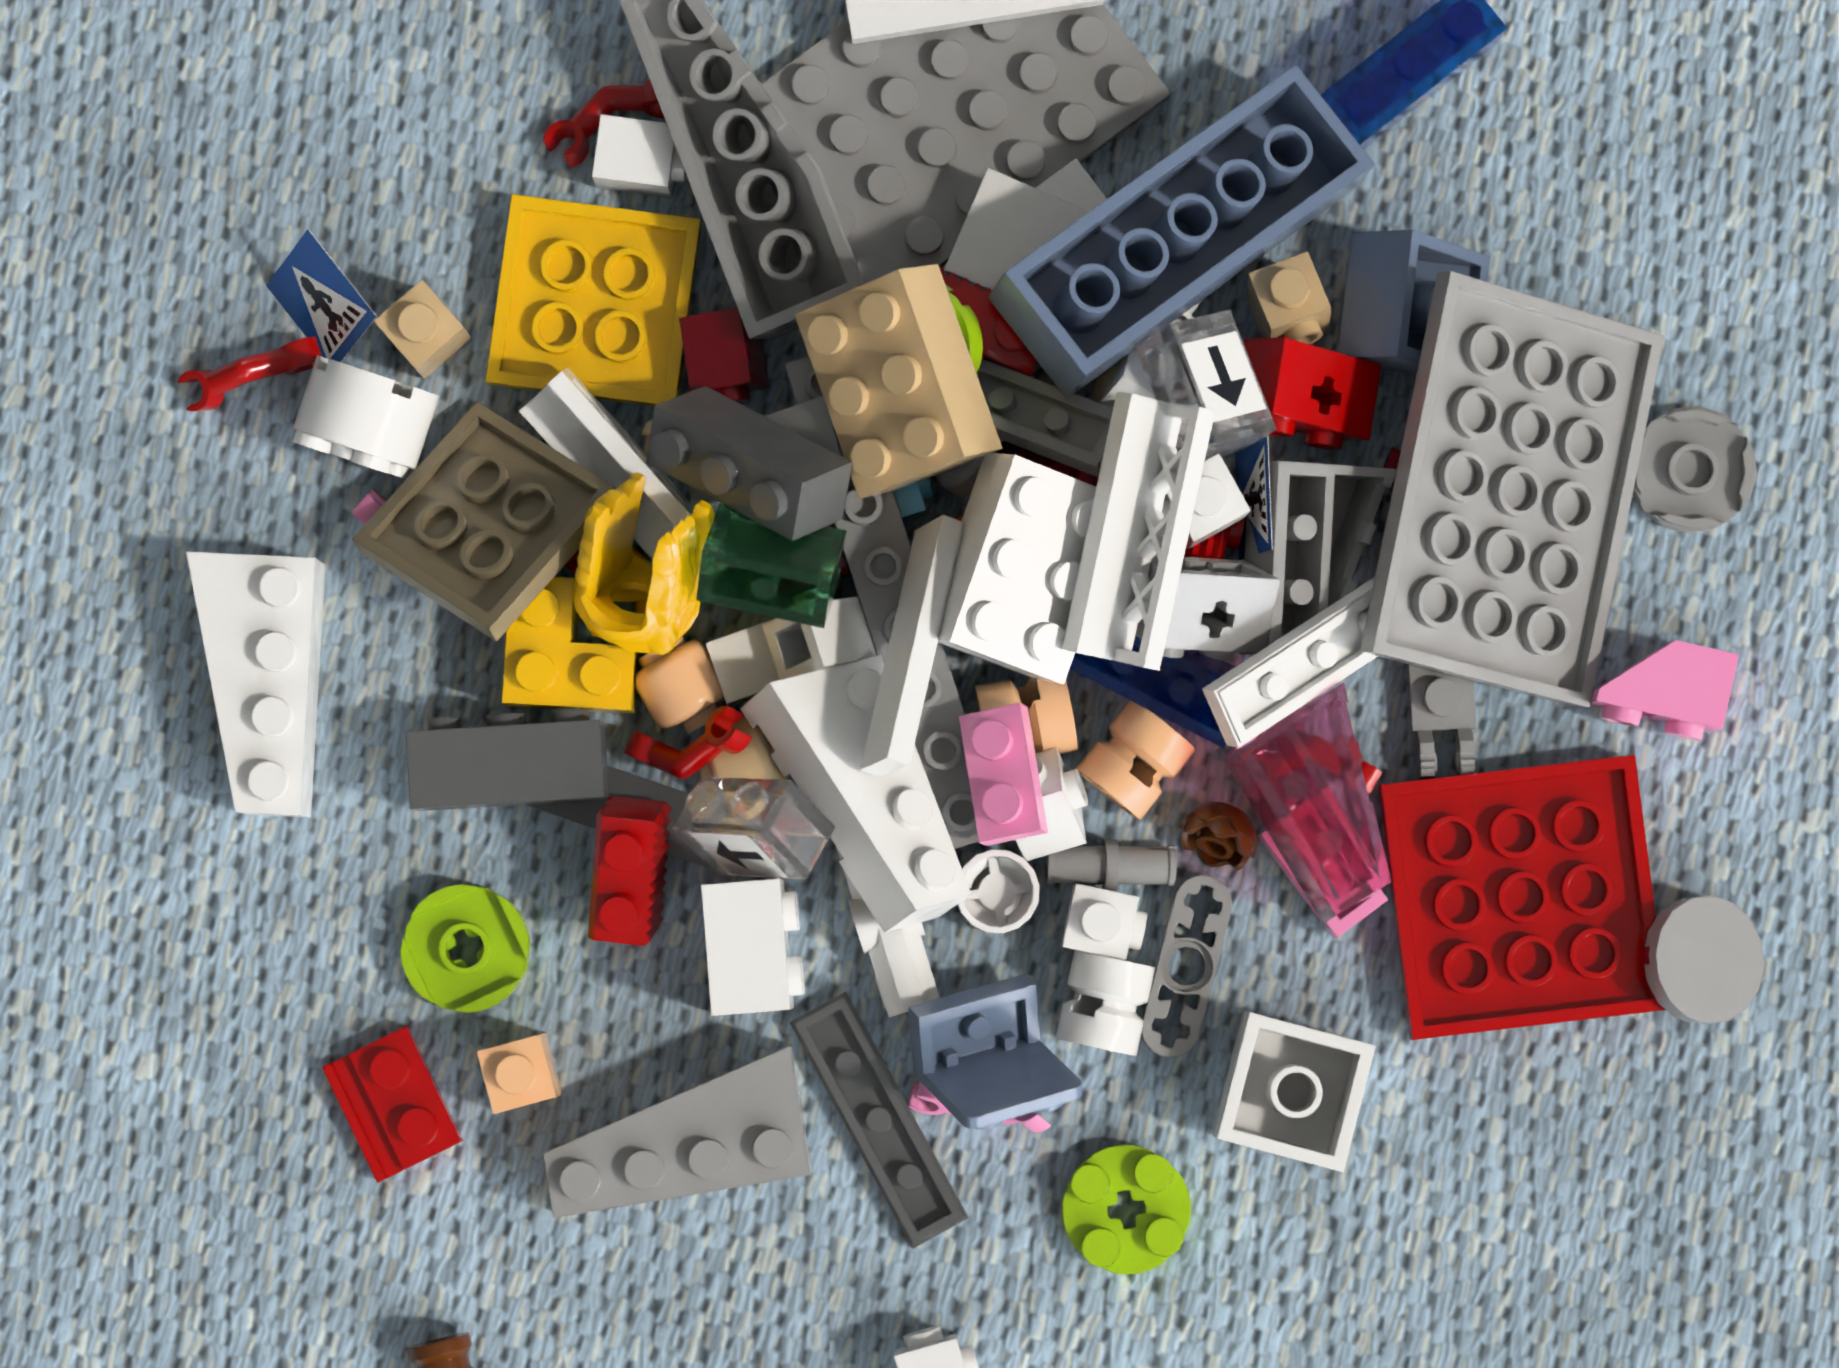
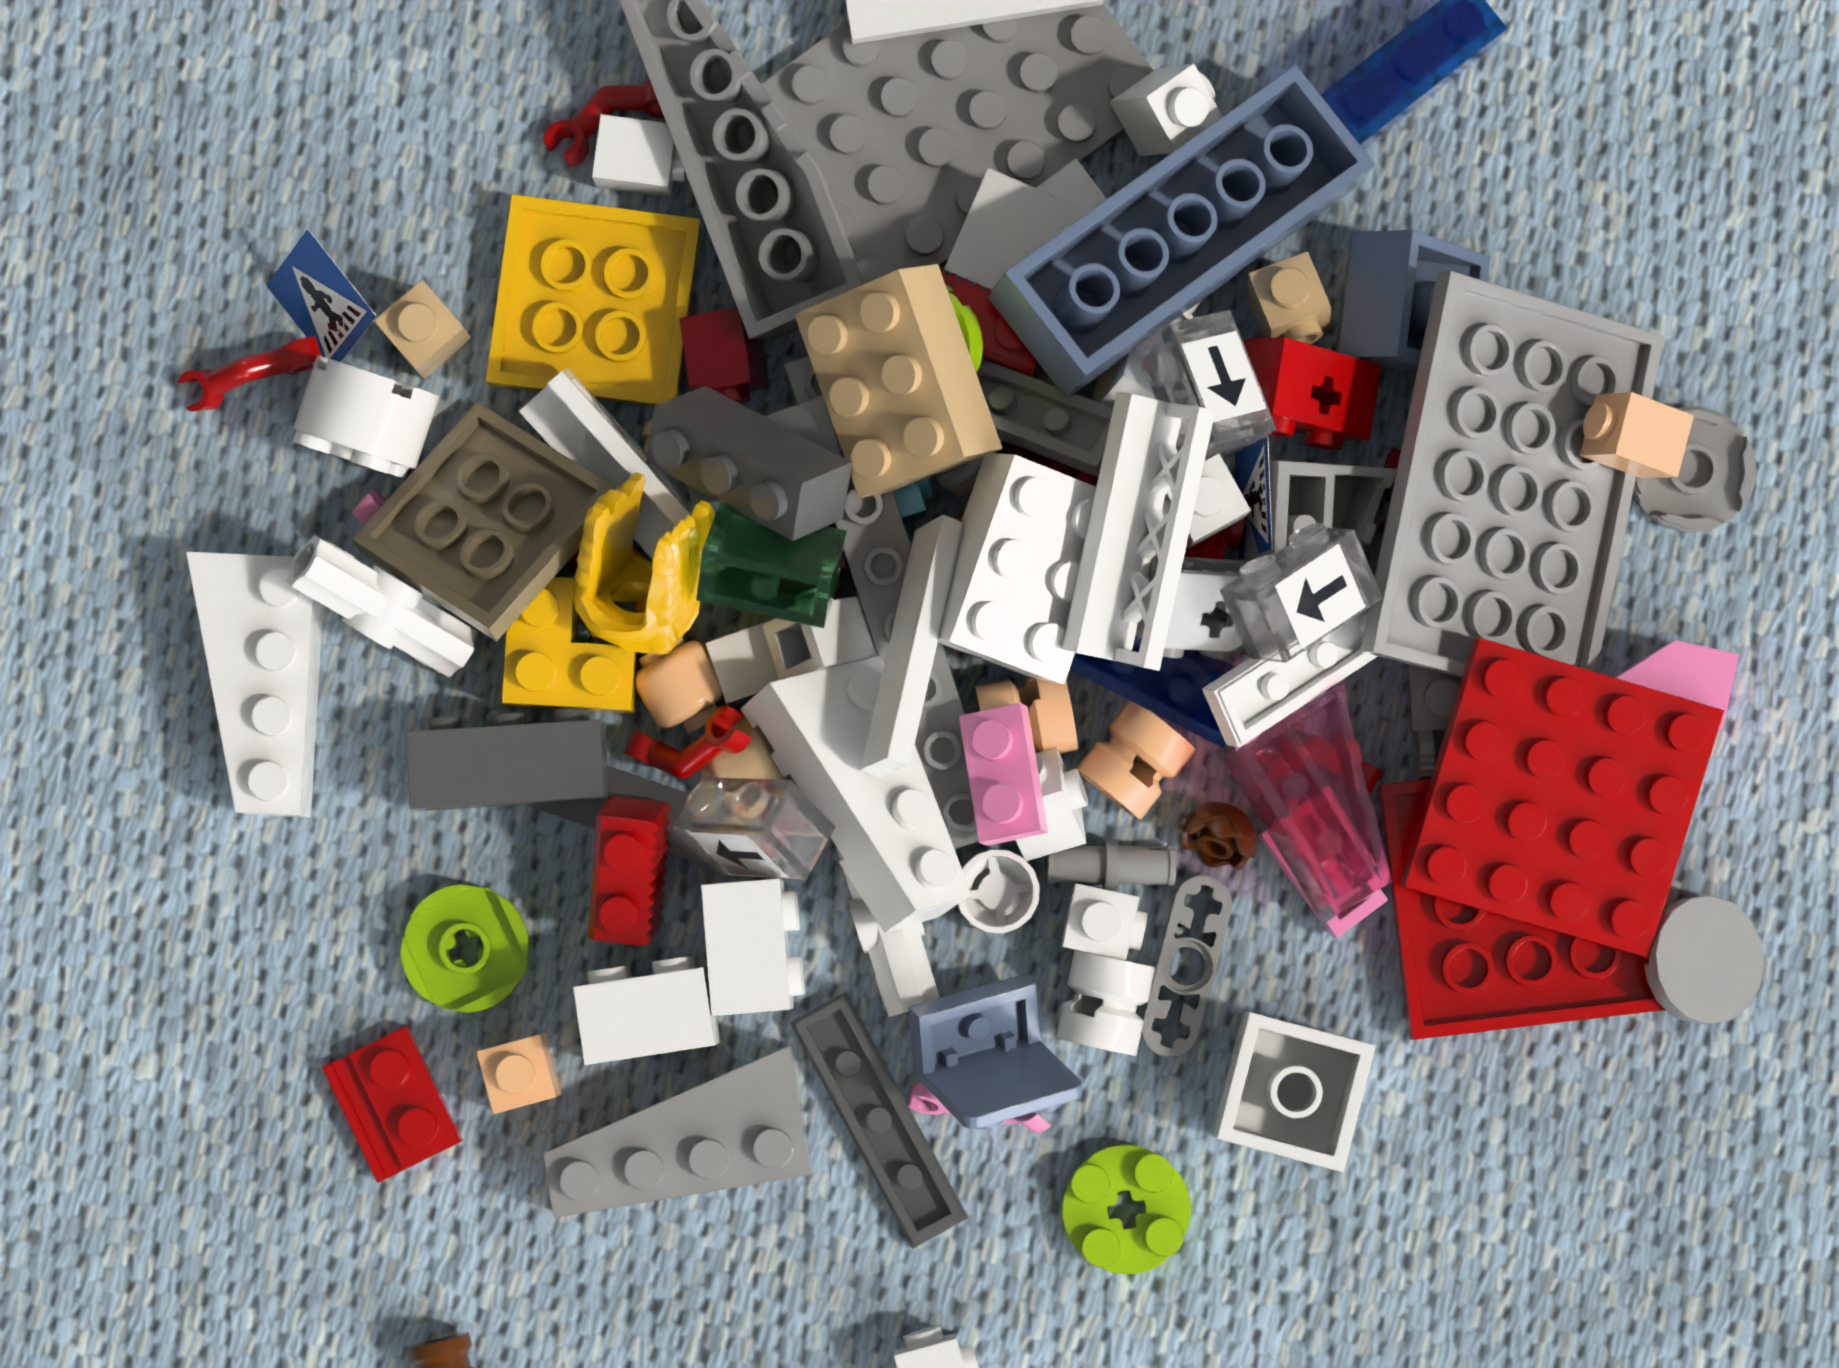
(381, 606): none -> white piece
(645, 1014): none -> white brick
(1167, 109): none -> white brick
(1300, 592): none -> clear brick
(1561, 797): none -> red plate
(1636, 435): none -> light nougat brick

